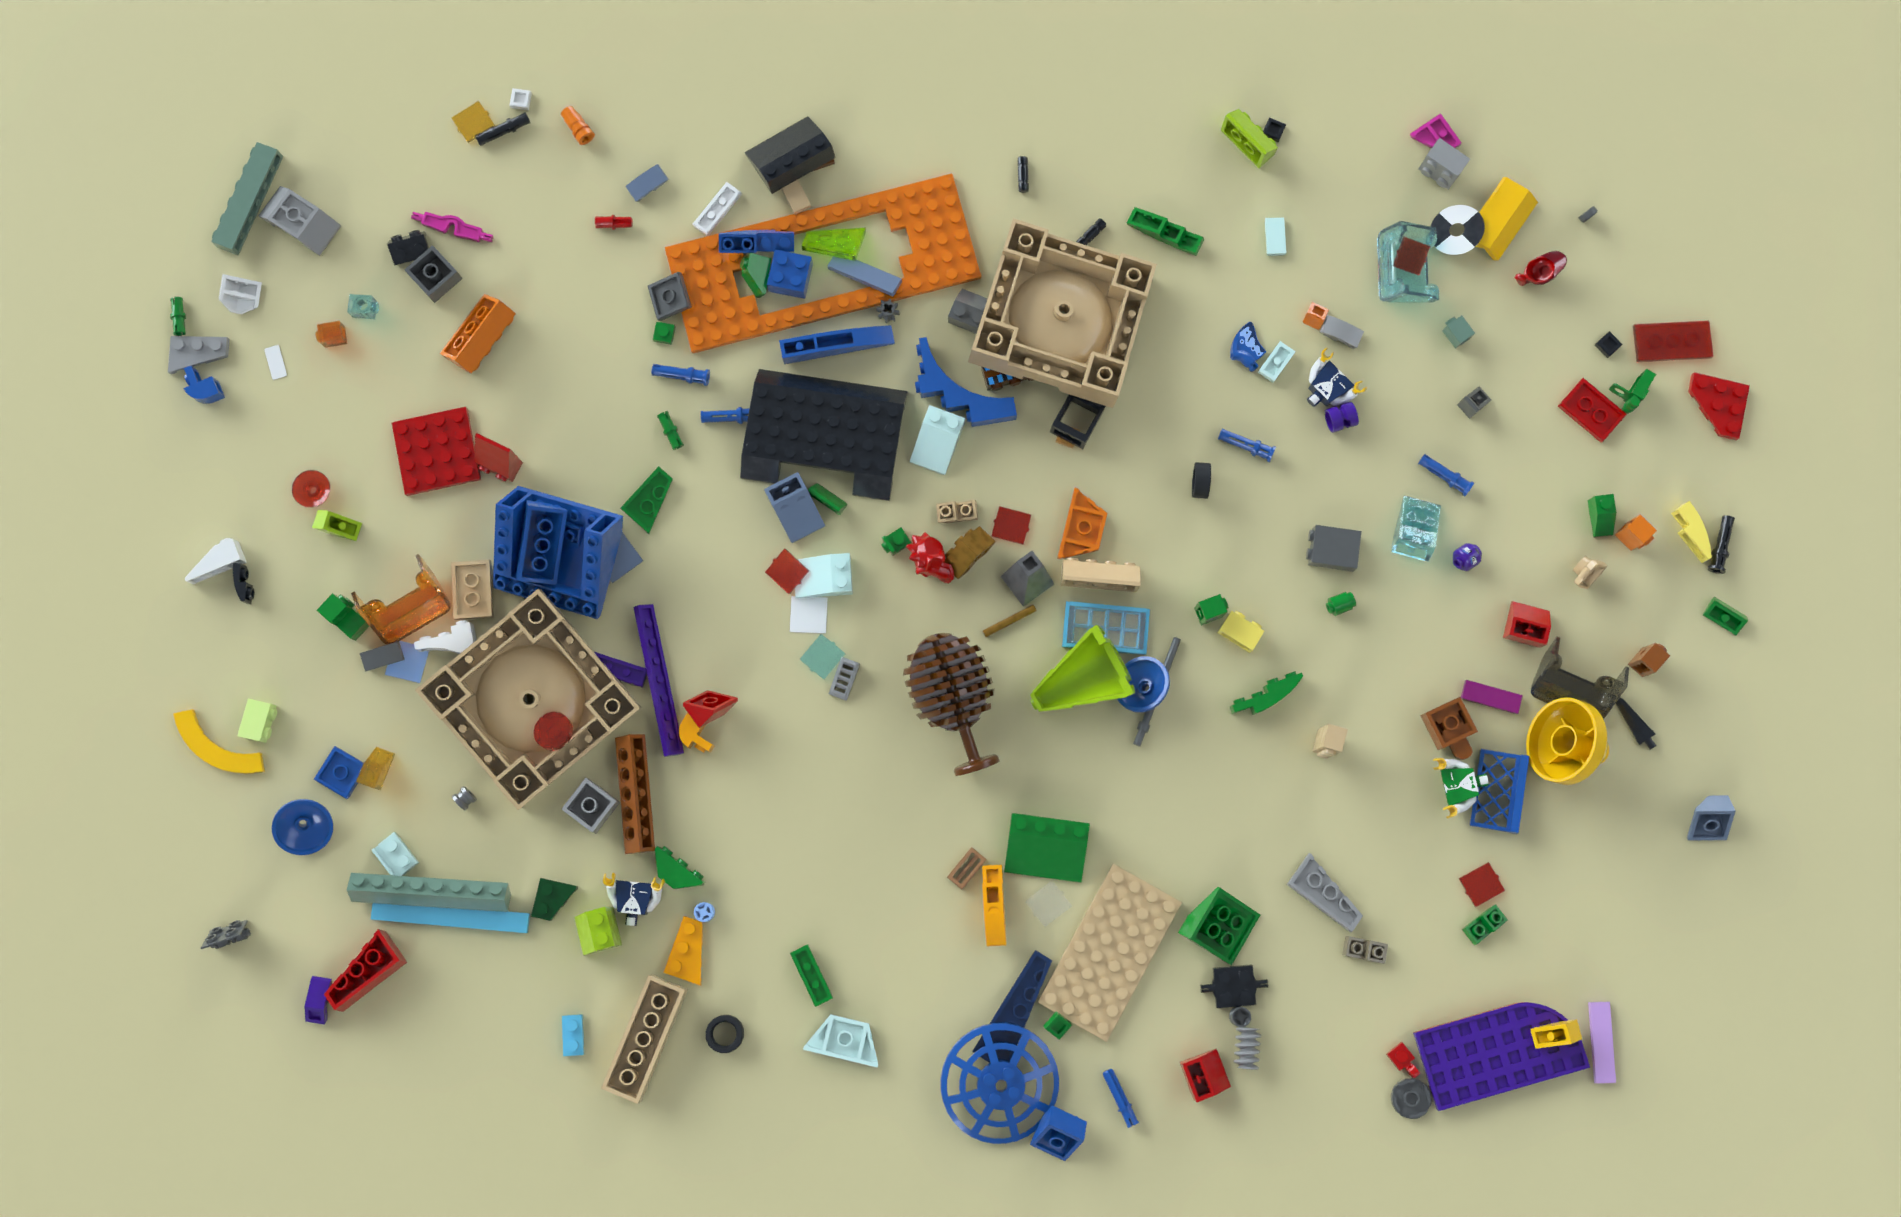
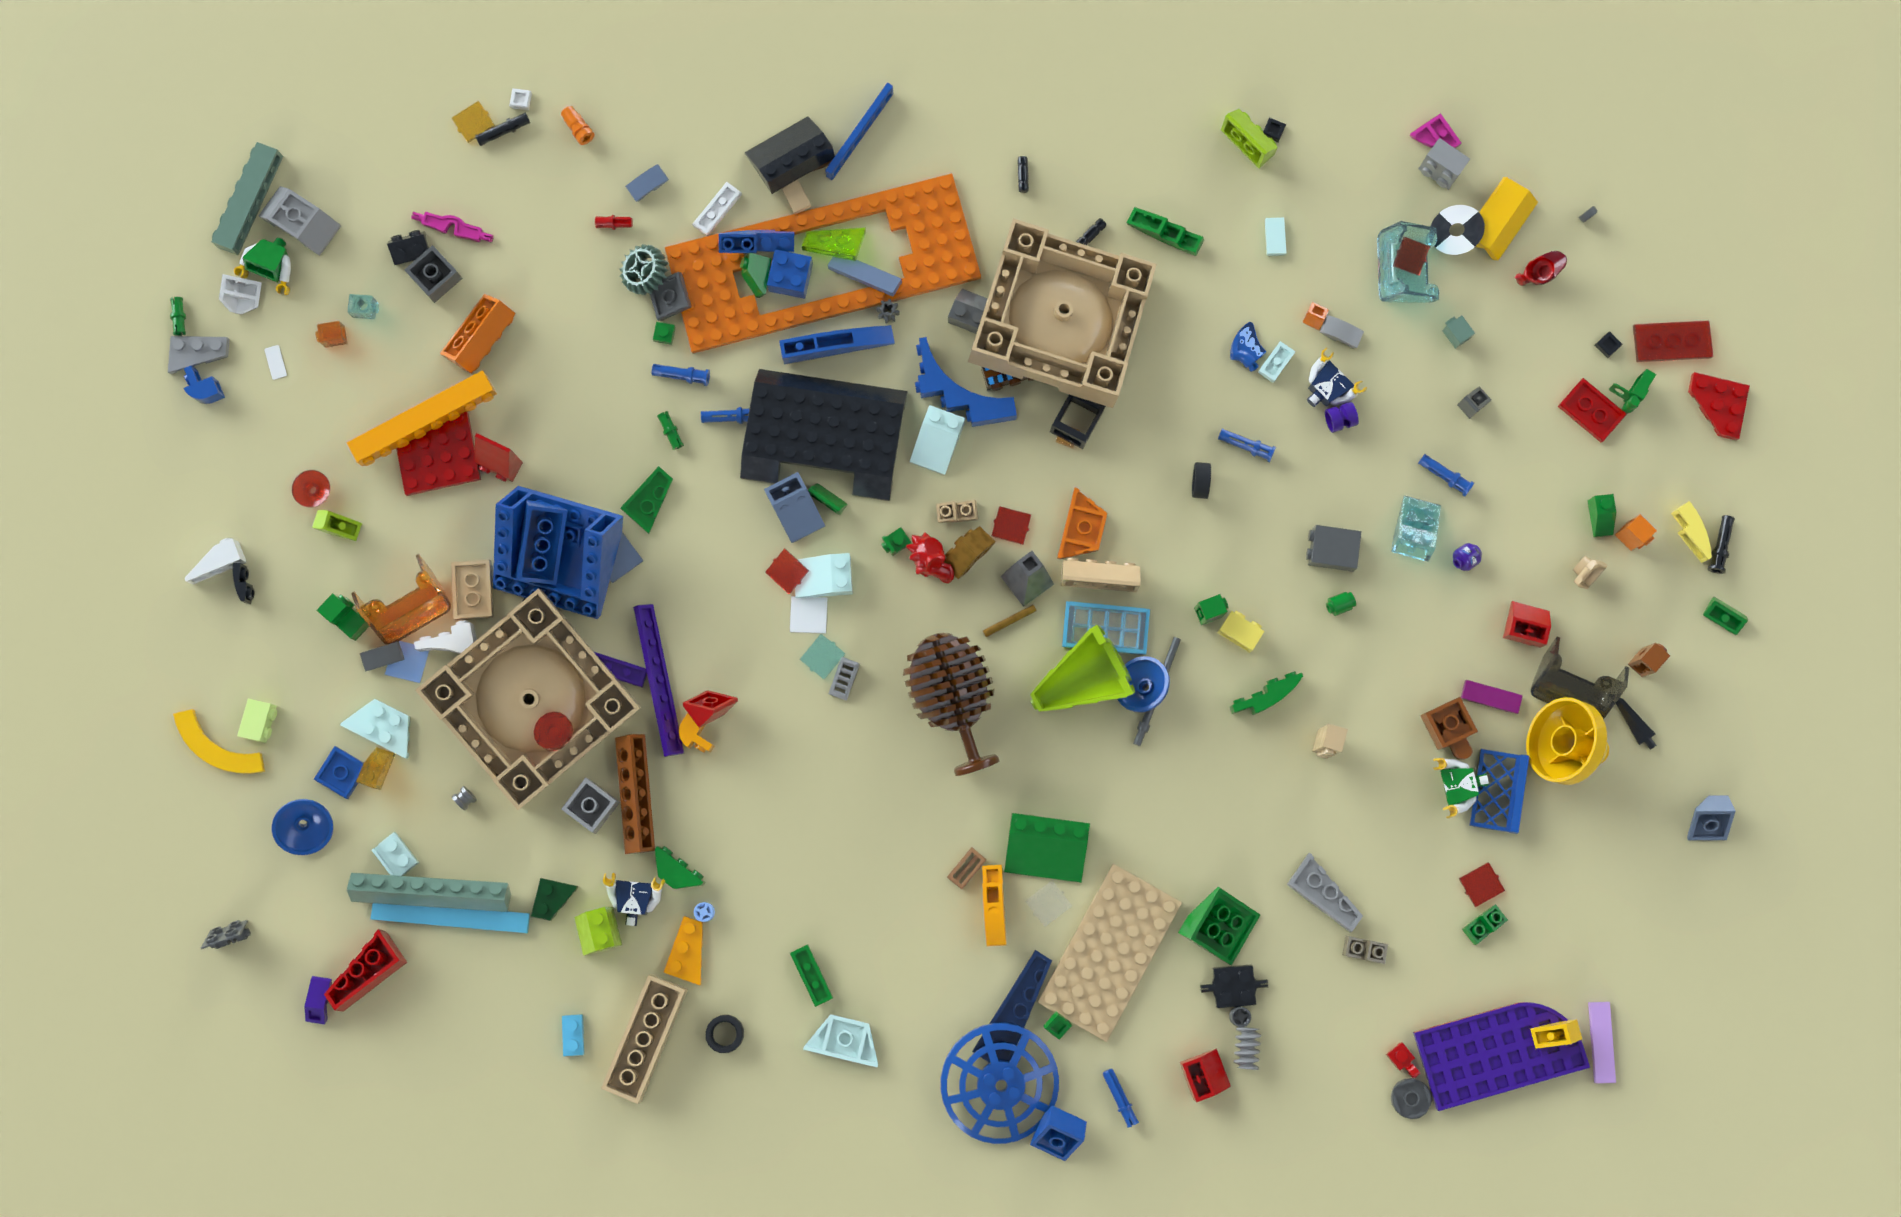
(268, 261): none -> green torso
(382, 726): none -> light aqua wing
(421, 419): none -> light orange brick
(639, 267): none -> sand green gear
(859, 131): none -> blue tile

